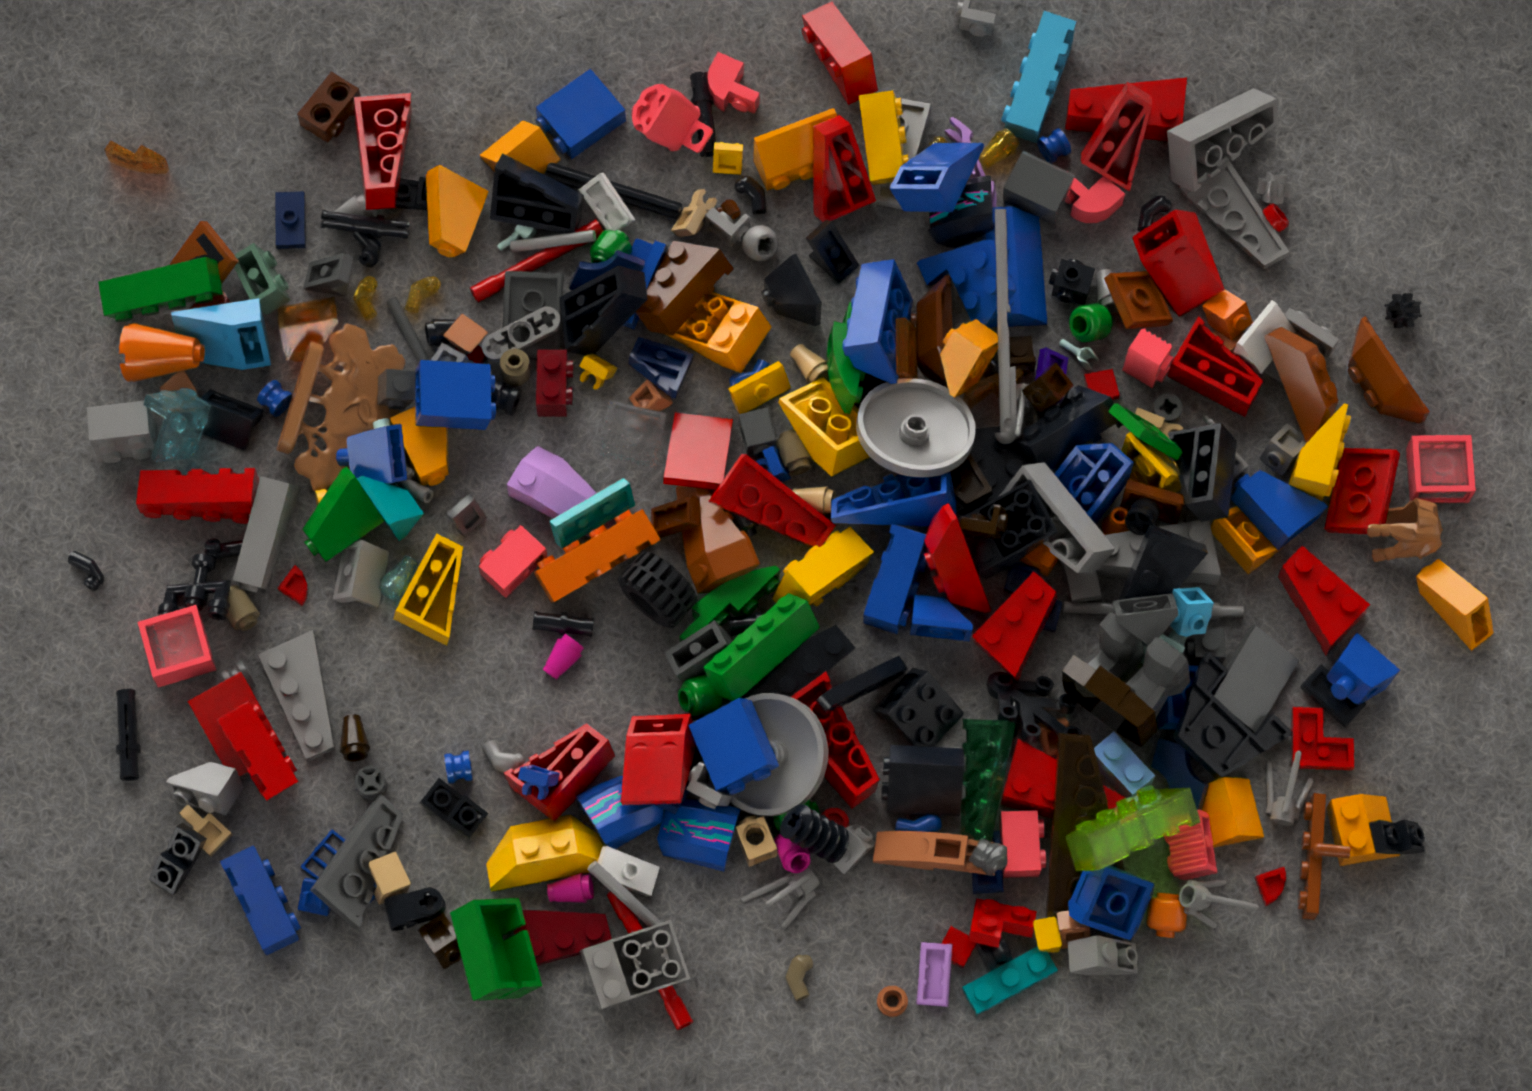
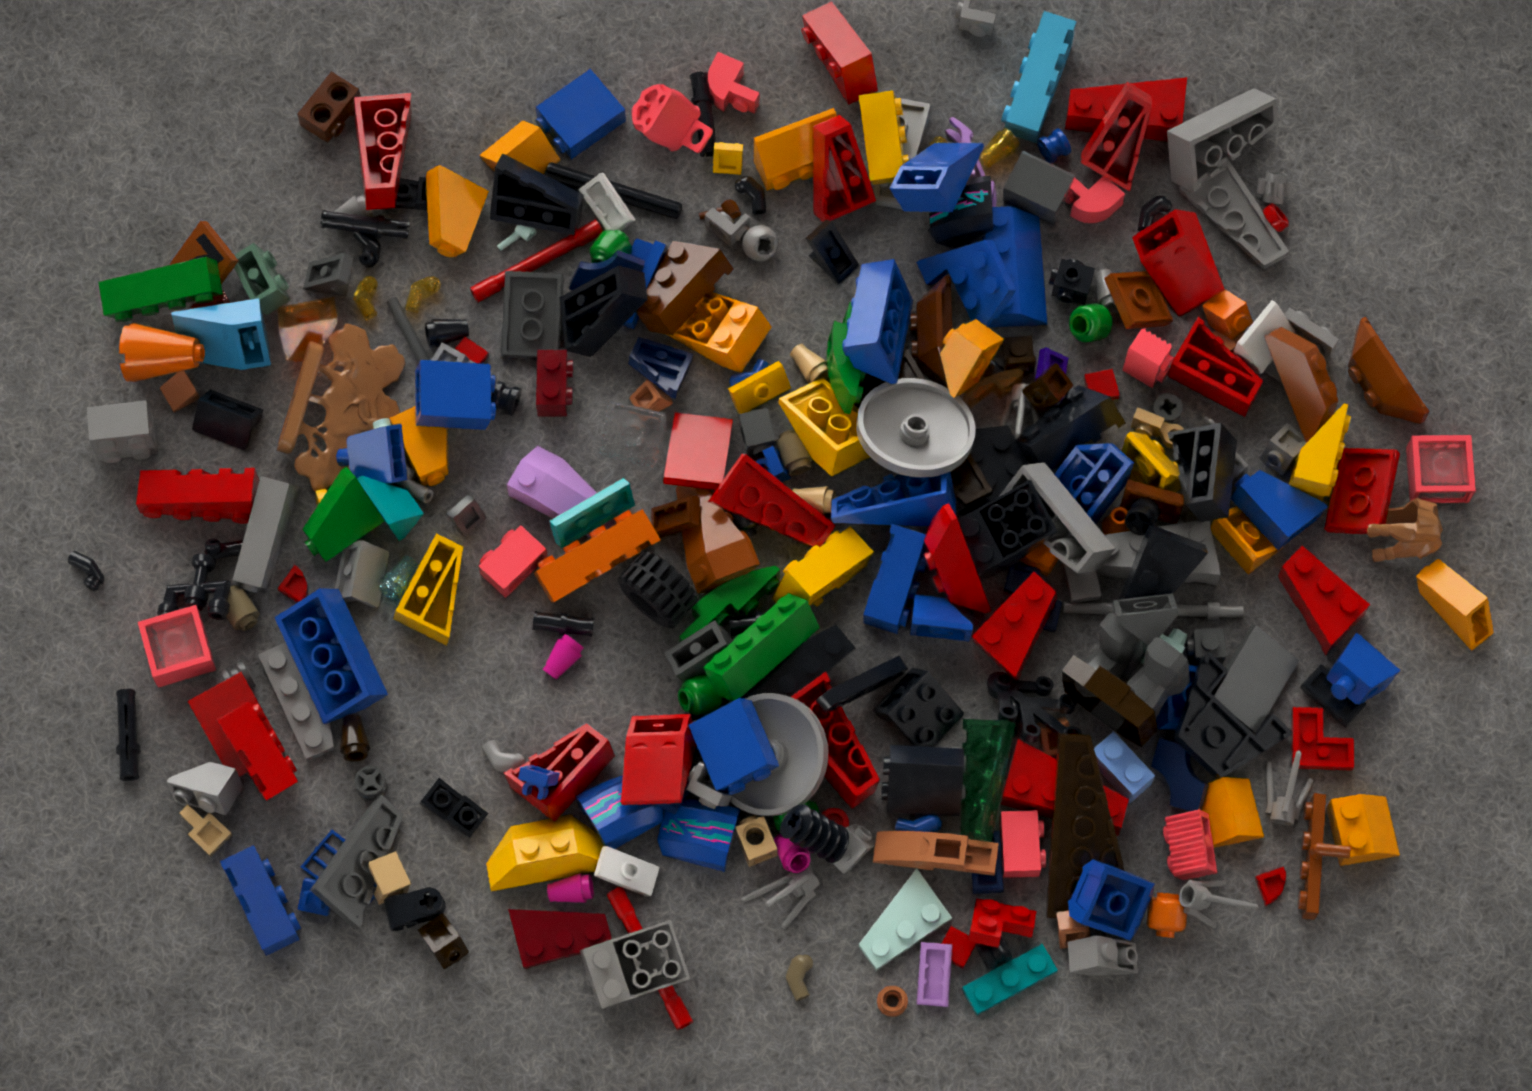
(142, 160): clear orange slope -> none
(178, 859): black slope -> none
(182, 424): clear light blue bracket -> none
(274, 398): blue wheel -> none
(290, 220): dark blue plate -> none
(330, 655): none -> blue slope
(396, 388): dark grey brick -> none
(458, 767): blue wheel -> none
(465, 334): nougat slope -> none
(493, 965): green piece -> none
(515, 367): dark tan brick -> none
(523, 322): light grey beam -> none
(553, 241): light grey bar -> none
(598, 368): yellow tile -> none
(623, 894): light grey bar -> none
(691, 217): tan plate -> none
(792, 293): black slope -> none
(905, 922): none -> light aqua wing
(906, 348): clear orange tile -> none
(981, 526): dark brown bracket -> none
(989, 856): dark grey arm -> none
(1007, 374): light grey bar -> none
(1047, 934): yellow slope -> none
(1082, 353): light aqua hand -> none
(1131, 826): clear neon green wedge -> none
(1145, 431): green tile -> none
(1193, 611): medium azure brick -> none
(1397, 837): black slope -> none
(1403, 310): black gear -> none

